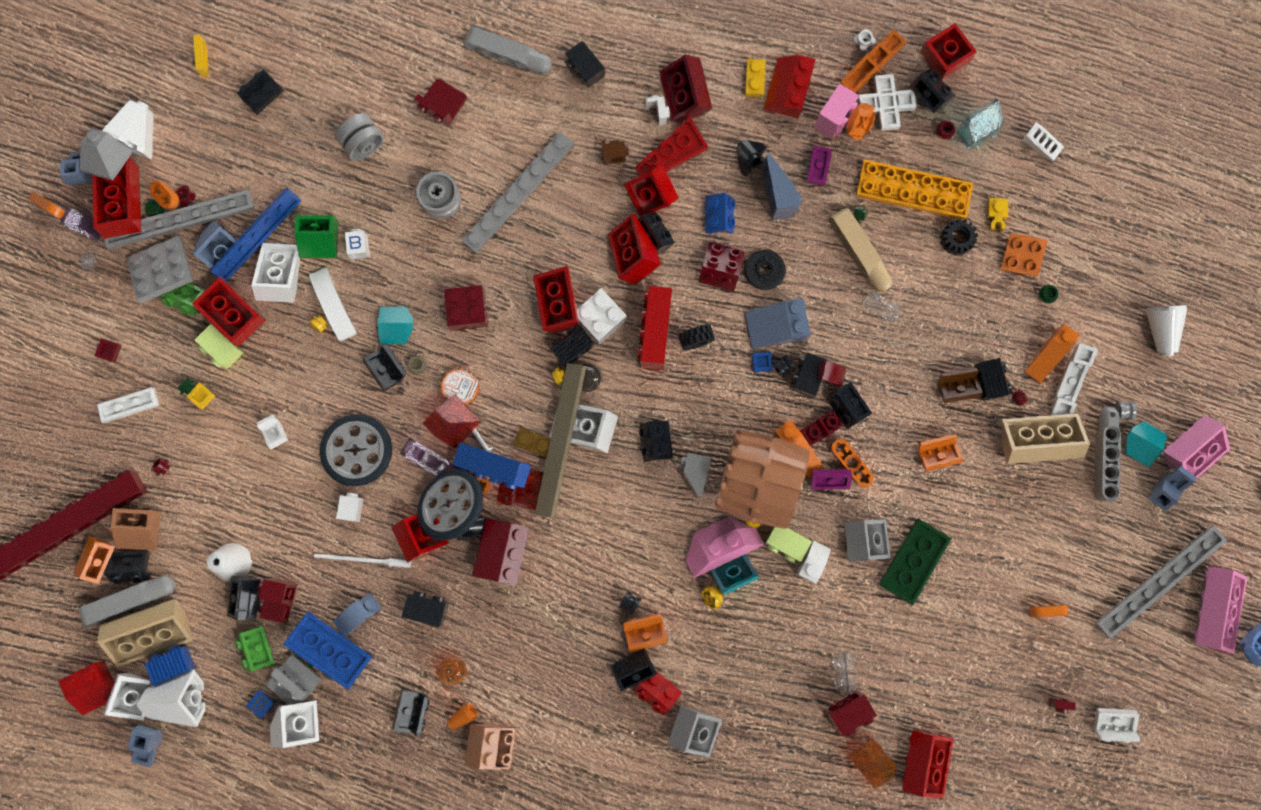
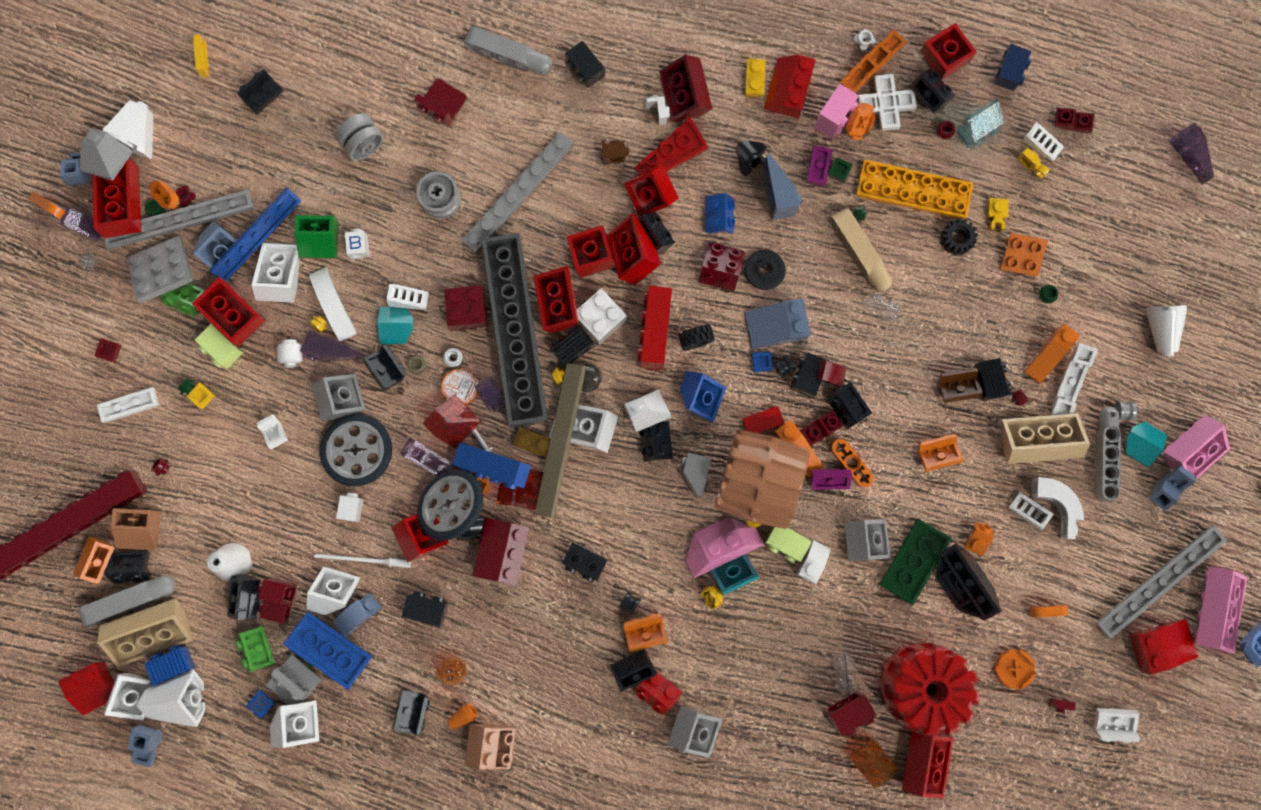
(289, 353): none -> white head
(327, 350): none -> clear purple slope
(331, 591): none -> white slope
(338, 396): none -> light grey slope
(402, 290): none -> white slope
(453, 351): none -> white plate
(490, 395): none -> clear purple slope
(515, 331): none -> dark grey brick
(585, 562): none -> black brick
(591, 251): none -> red brick
(647, 410): none -> white slope
(702, 394): none -> blue slope
(763, 420): none -> red tile
(840, 169): none -> dark green plate
(905, 684): none -> red wheel
(966, 583): none -> black wedge
(979, 538): none -> orange bracket
(1012, 67): none -> dark blue brick
(1015, 669): none -> orange tile
(1032, 162): none -> yellow plate
(1033, 521): none -> white slope
(1064, 499): none -> white arch
(1074, 121): none -> dark red slope
(1163, 647): none -> red slope
(1193, 149): none -> clear purple slope

